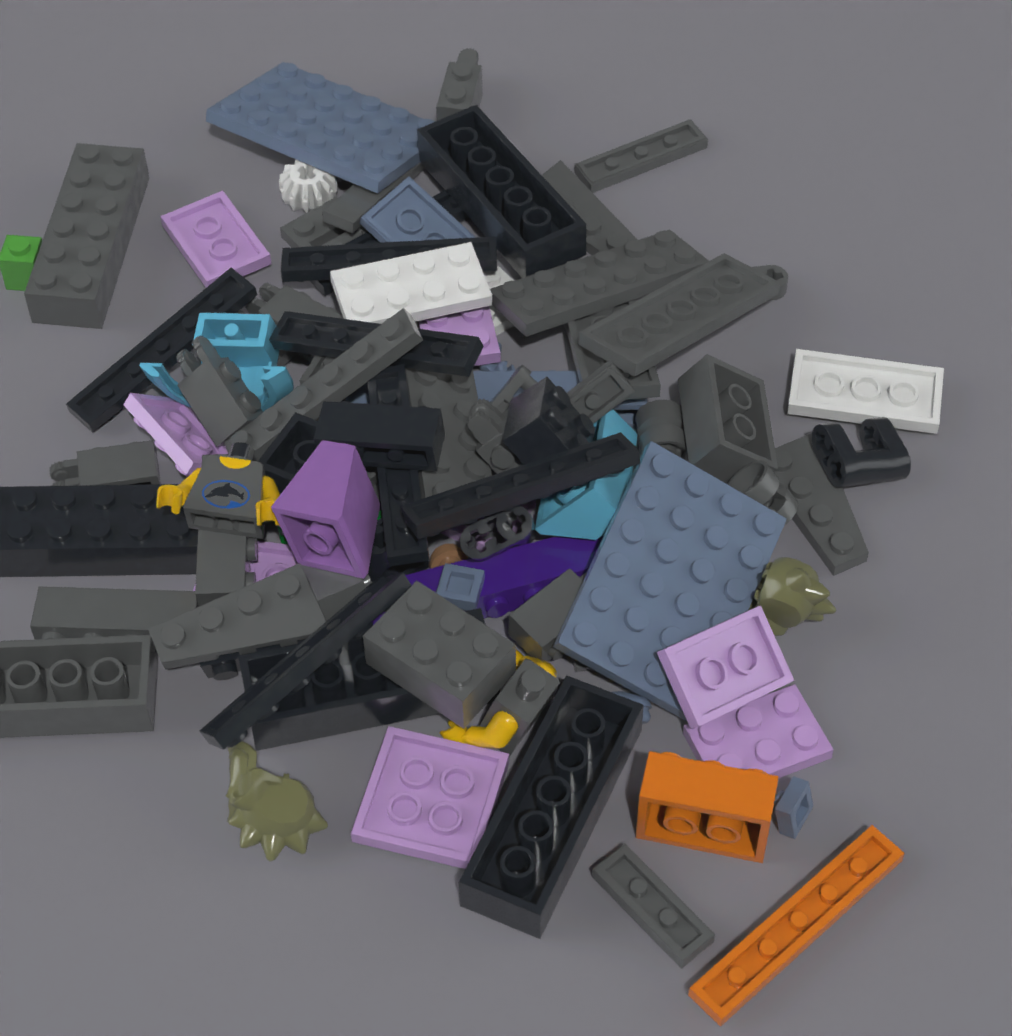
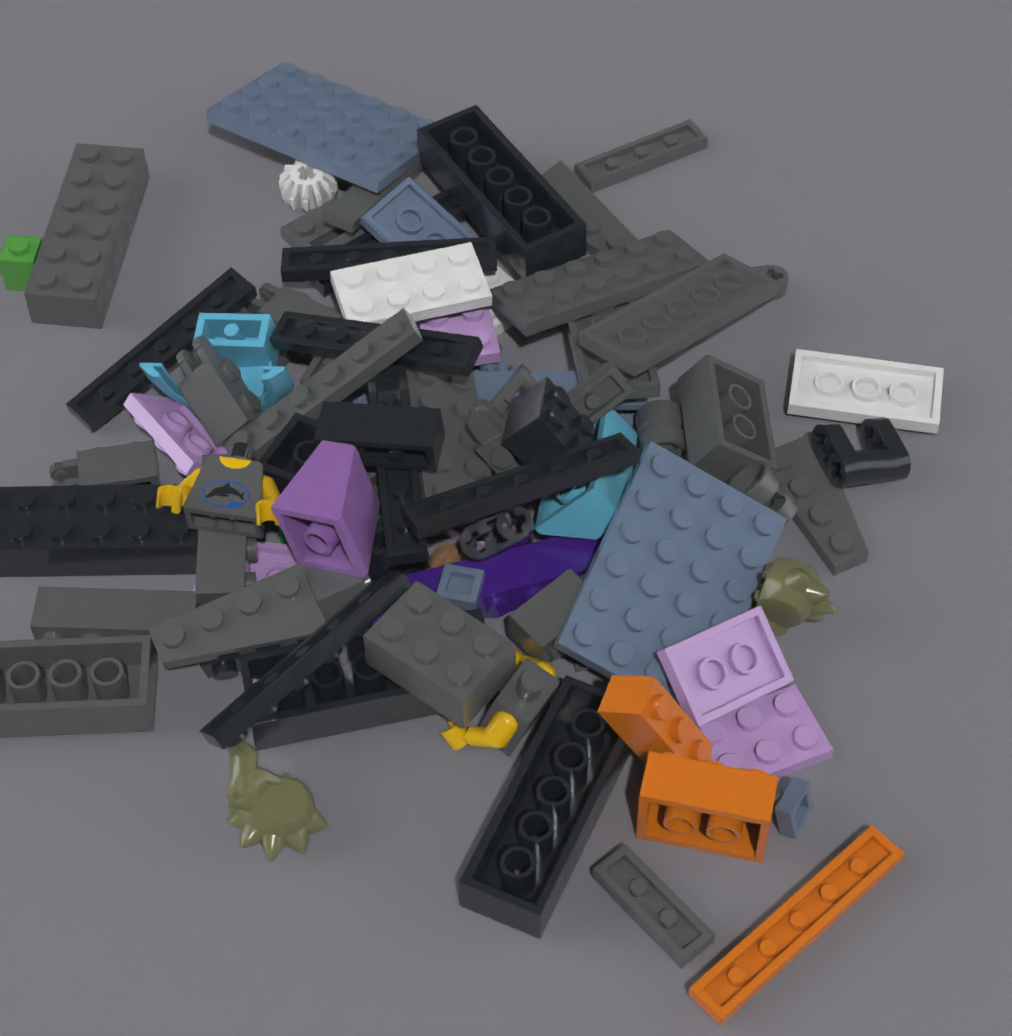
(215, 238): lavender plate -> none
(430, 797): lavender plate -> none
(461, 85): dark grey hinge -> none
(651, 719): none -> orange brick

